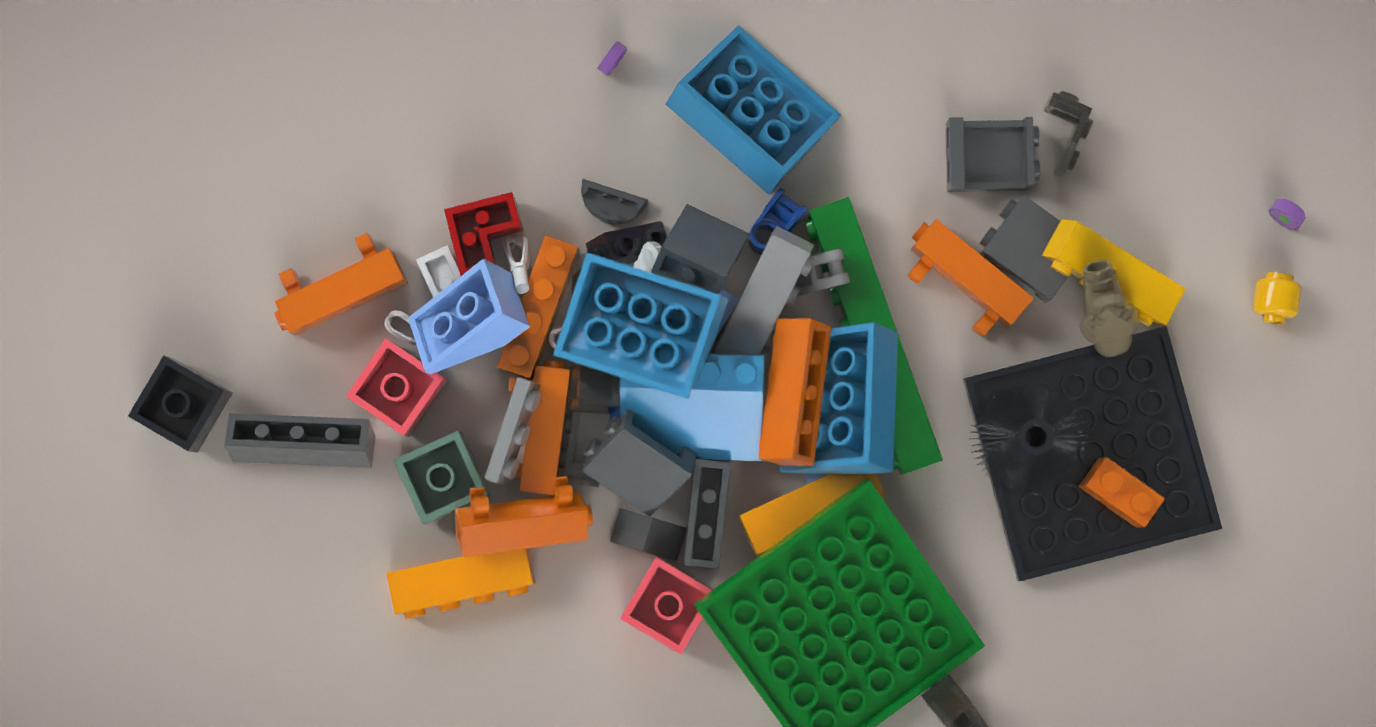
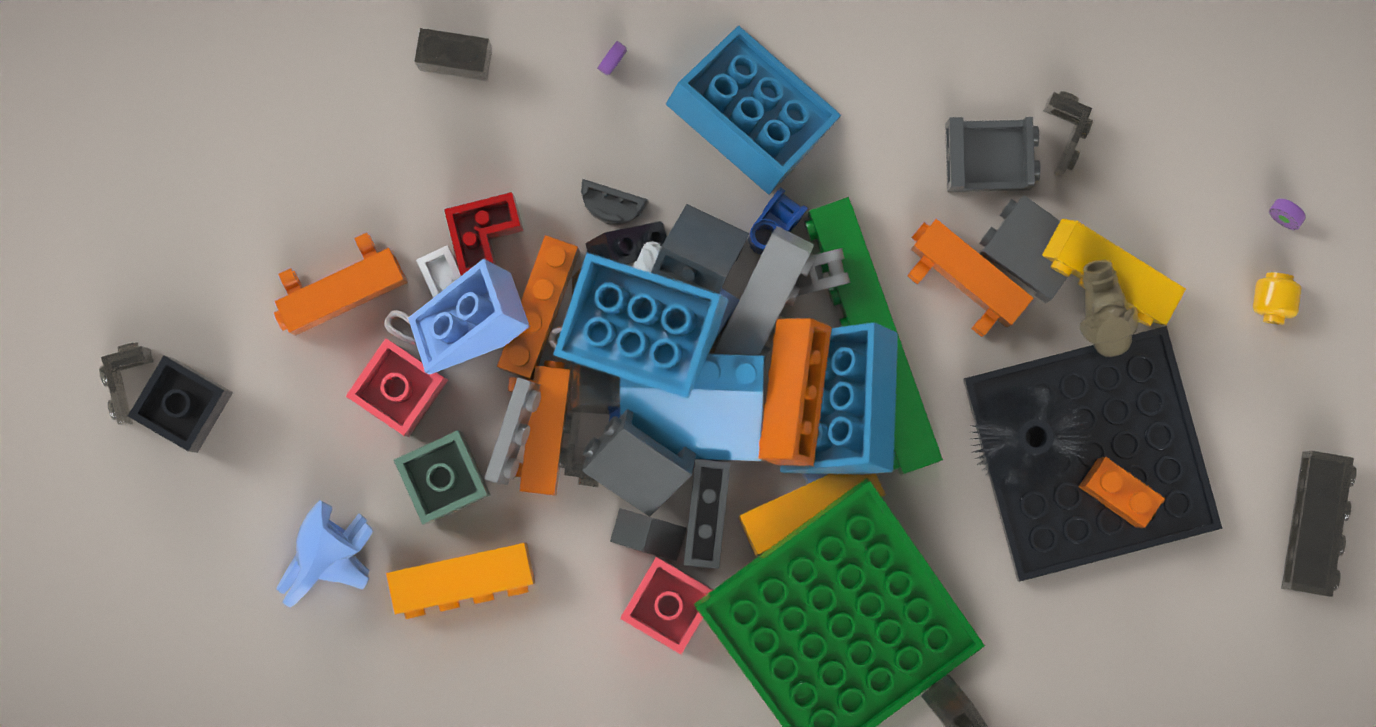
(127, 357): none -> clear smoke bracket
(300, 440): dark grey brick -> none
(325, 554): none -> light blue piece
(453, 54): none -> clear smoke brick
(518, 269): white piece -> none
(522, 523): orange brick -> none
(1318, 523): none -> clear smoke brick

